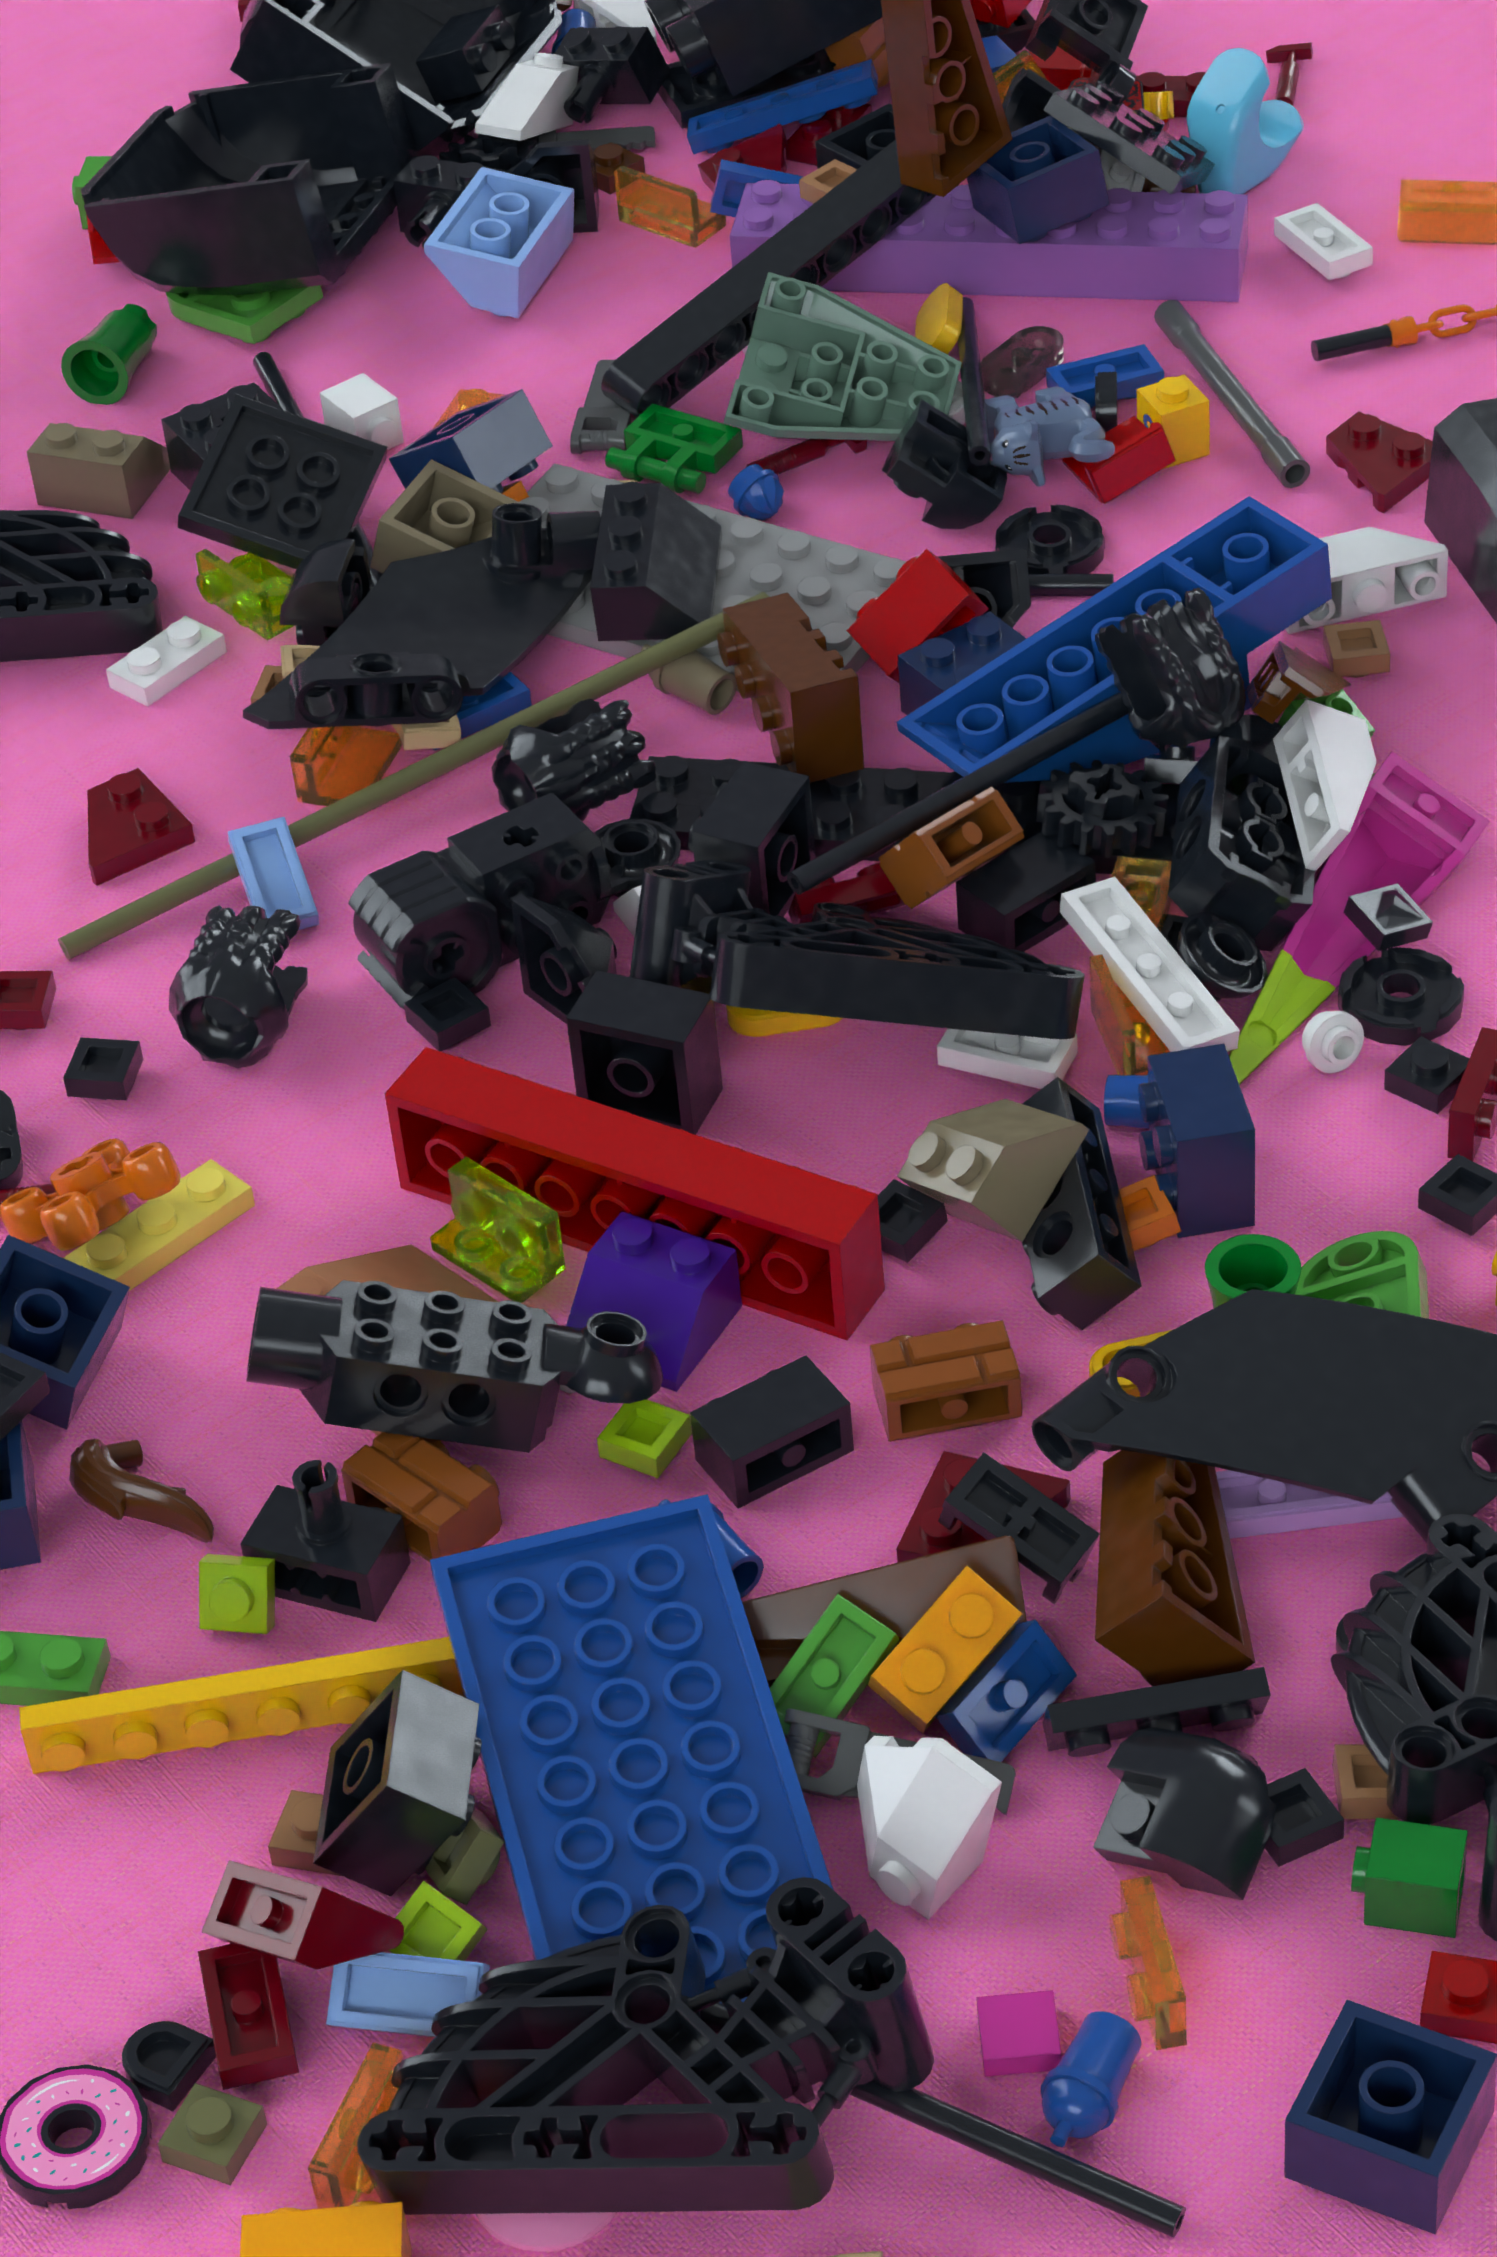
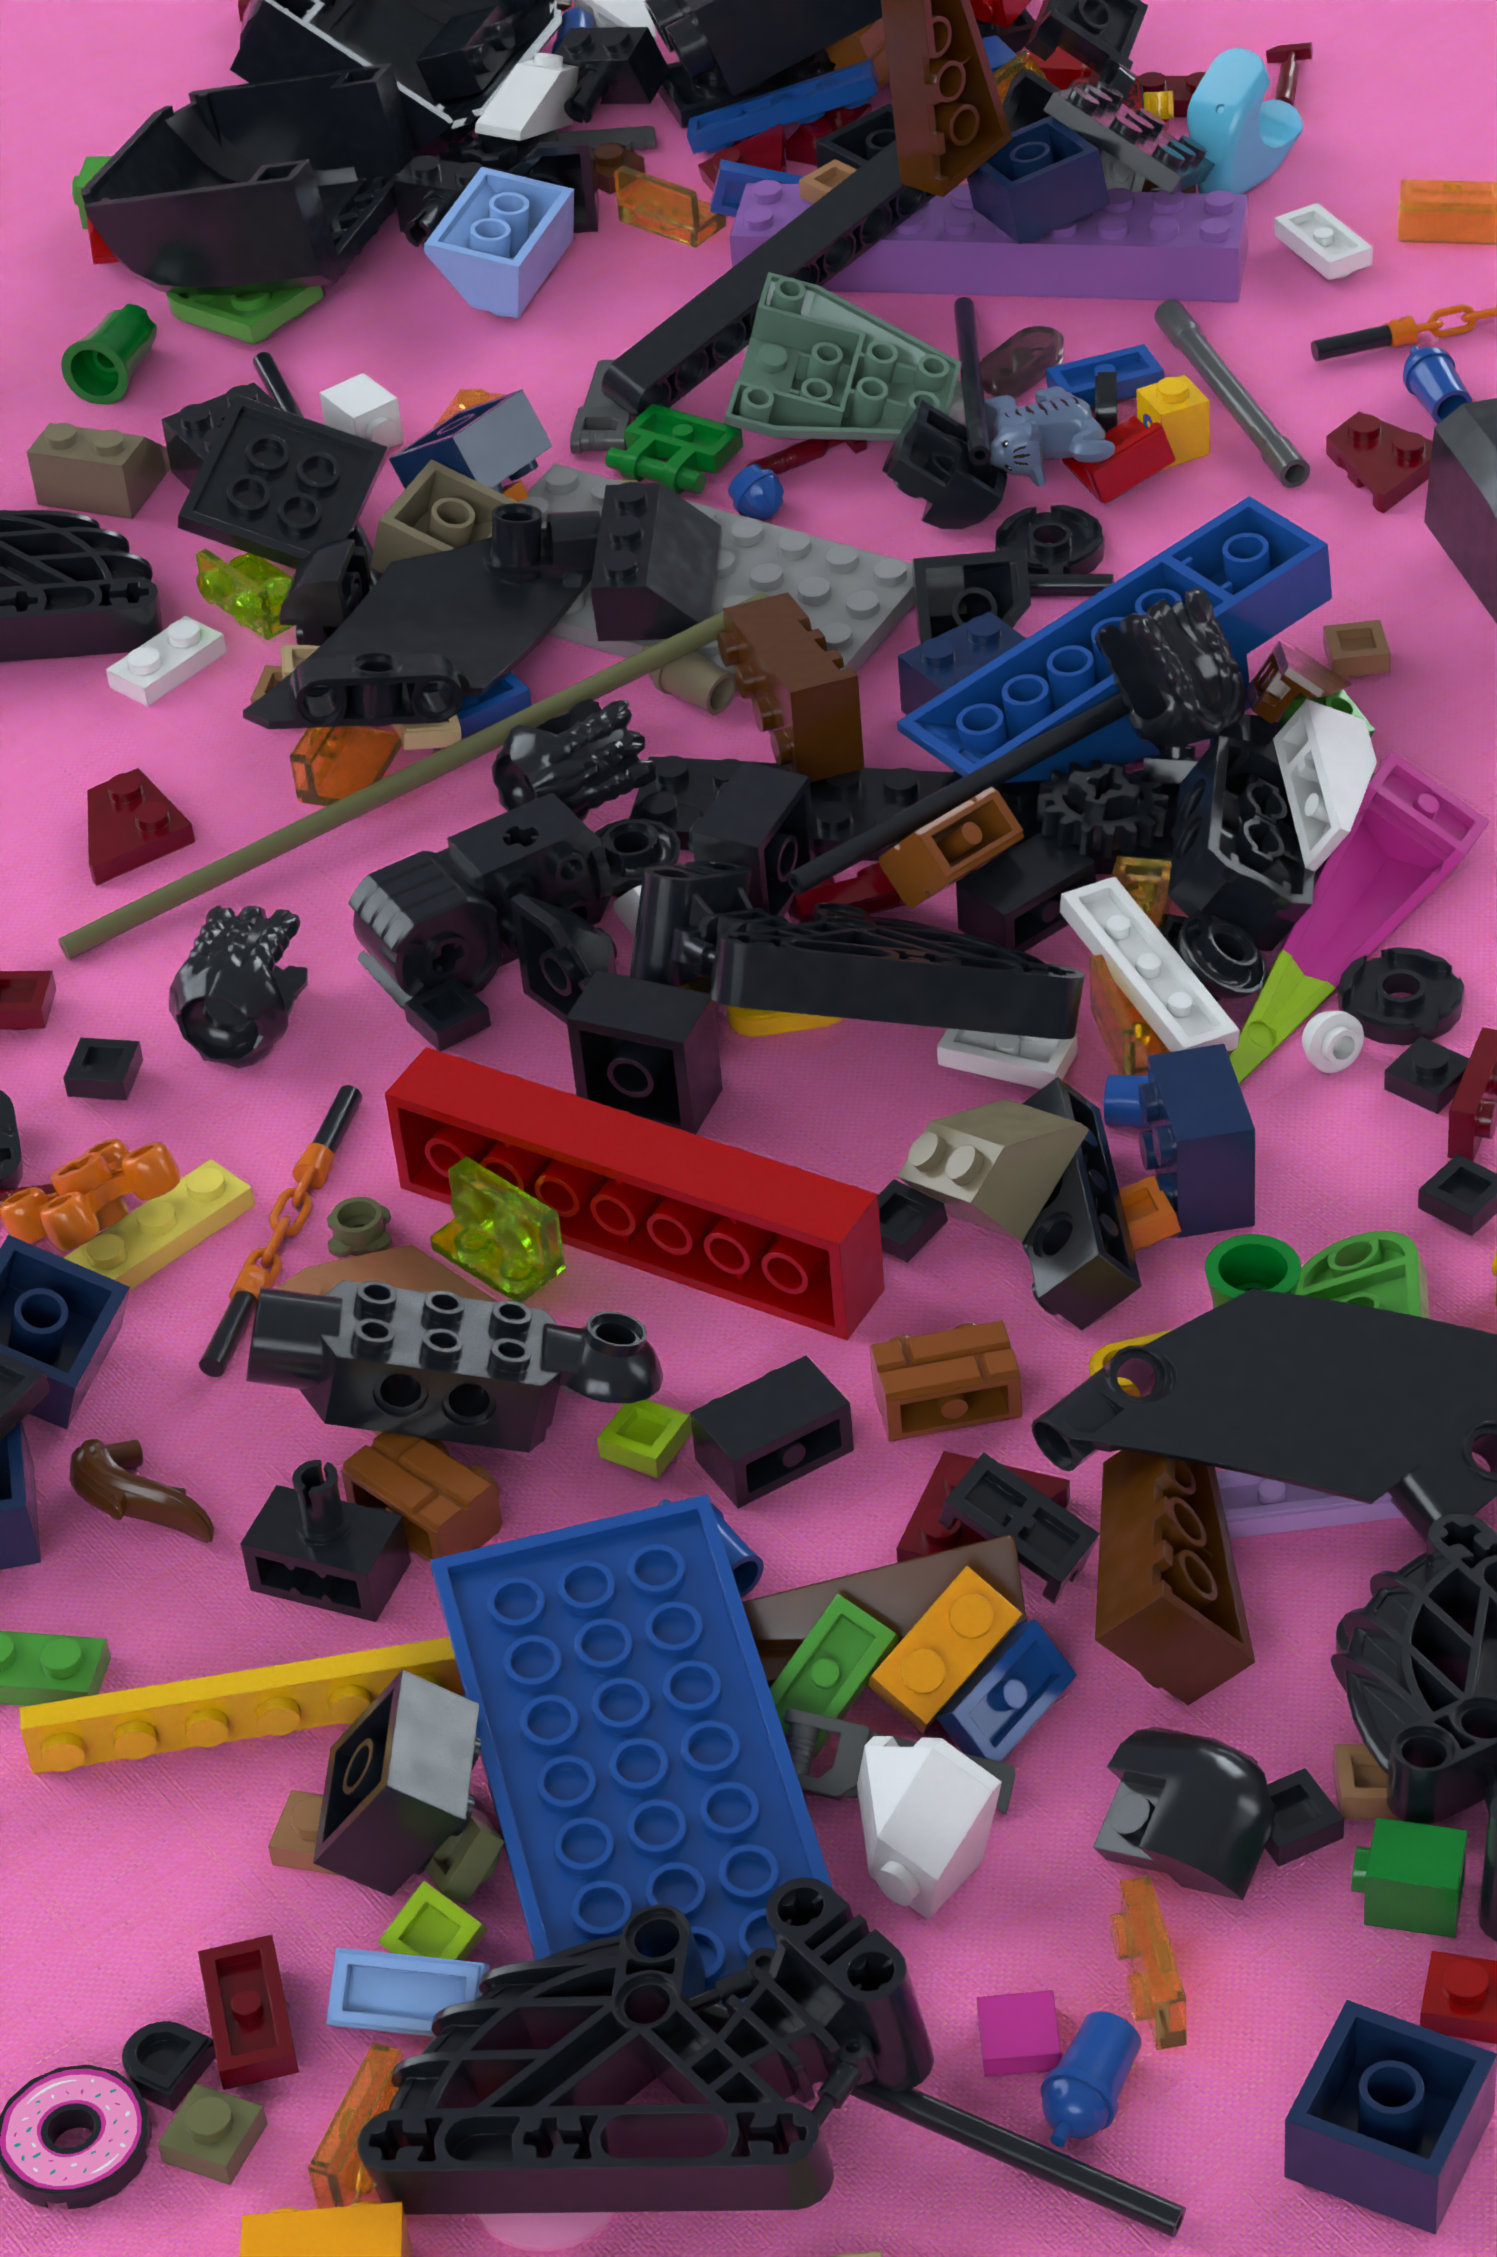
(237, 1593): lime plate -> none
(272, 870): light blue tile -> none
(296, 1919): dark red tile -> none
(308, 1172): none -> piece
(358, 1227): none -> olive plate
(669, 1282): dark purple slope -> none
(913, 609): red brick -> none
(940, 318): yellow tile -> none
(1222, 1700): black plate -> none
(1376, 574): white slope -> none
(1388, 917): black tile -> none
(1434, 381): none -> blue piece

